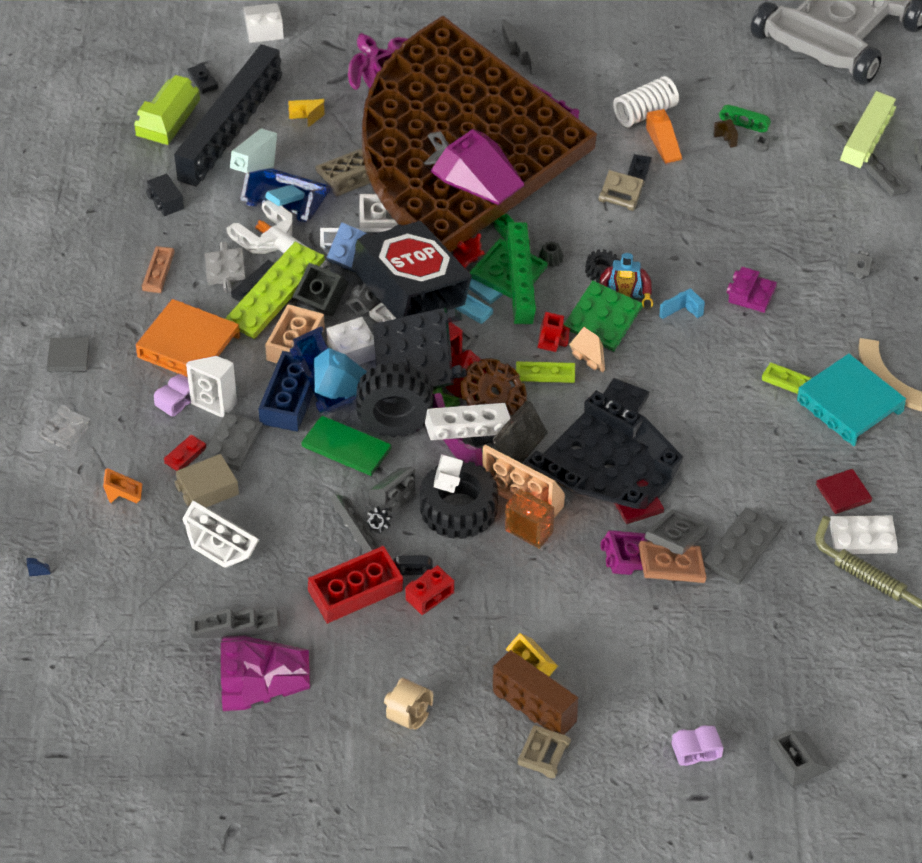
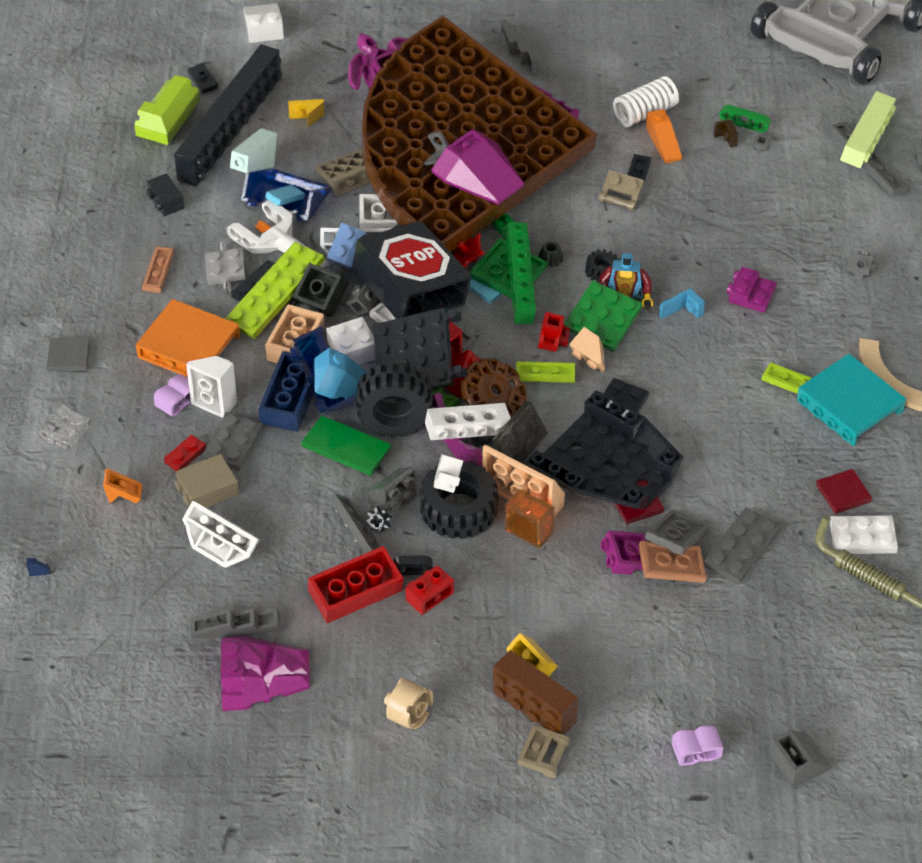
(475, 309): medium azure tile -> none

